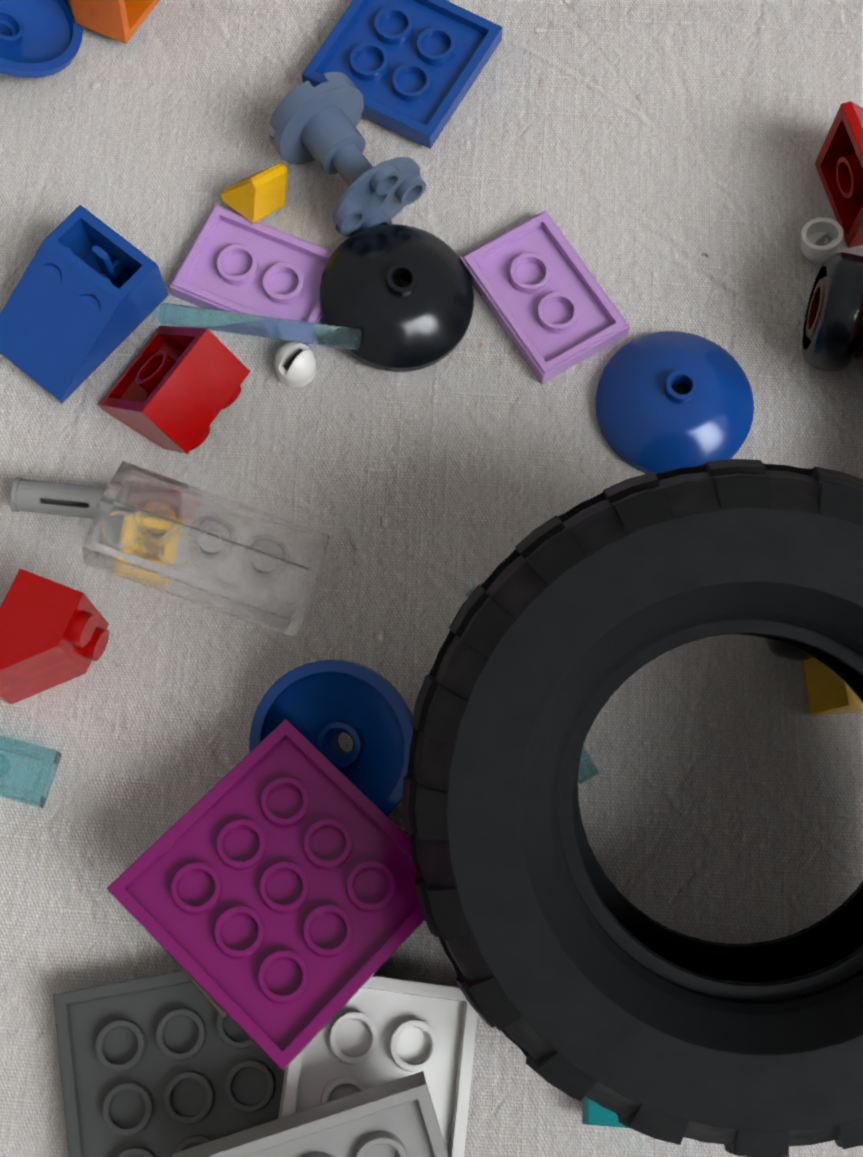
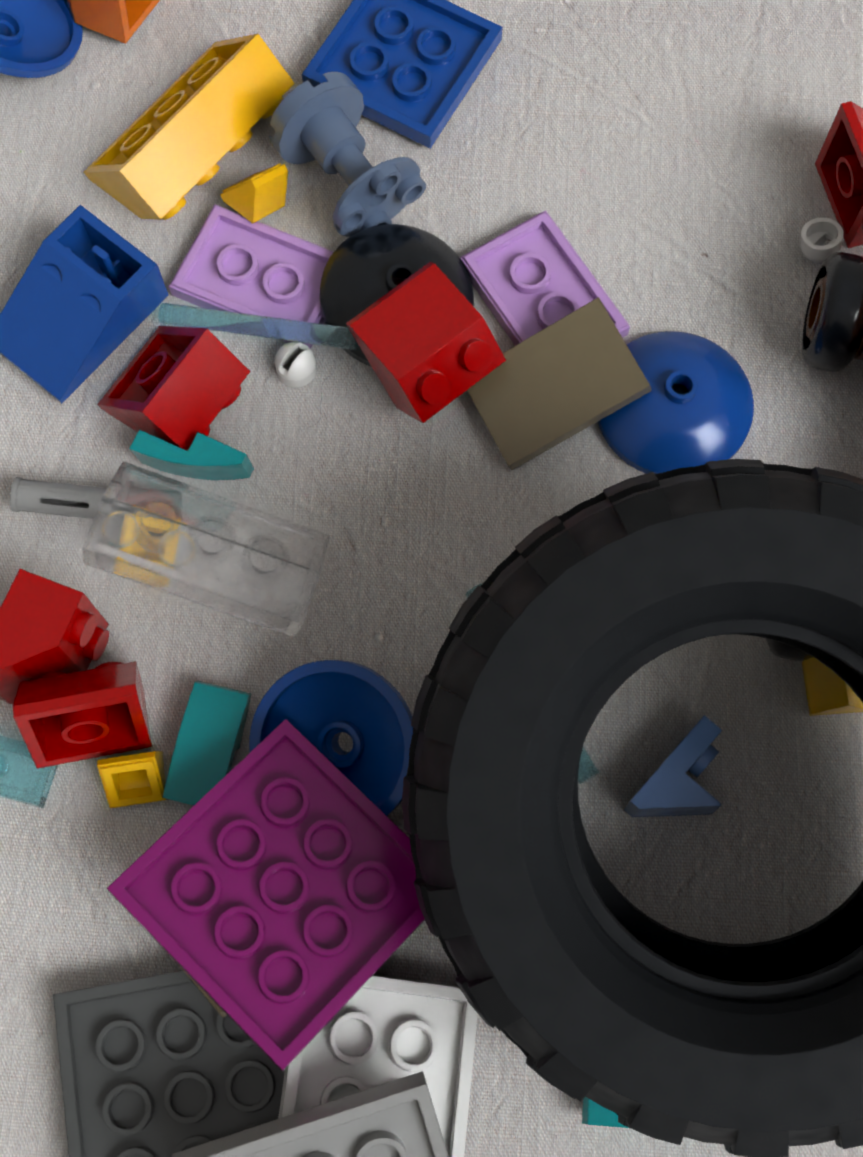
(83, 714): none -> red slope
(133, 778): none -> yellow slope
(192, 127): none -> yellow slope
(204, 459): none -> teal slope
(206, 741): none -> teal slope
(426, 343): none -> red slope
(558, 384): none -> dark tan tile
(670, 788): none -> medium blue slope

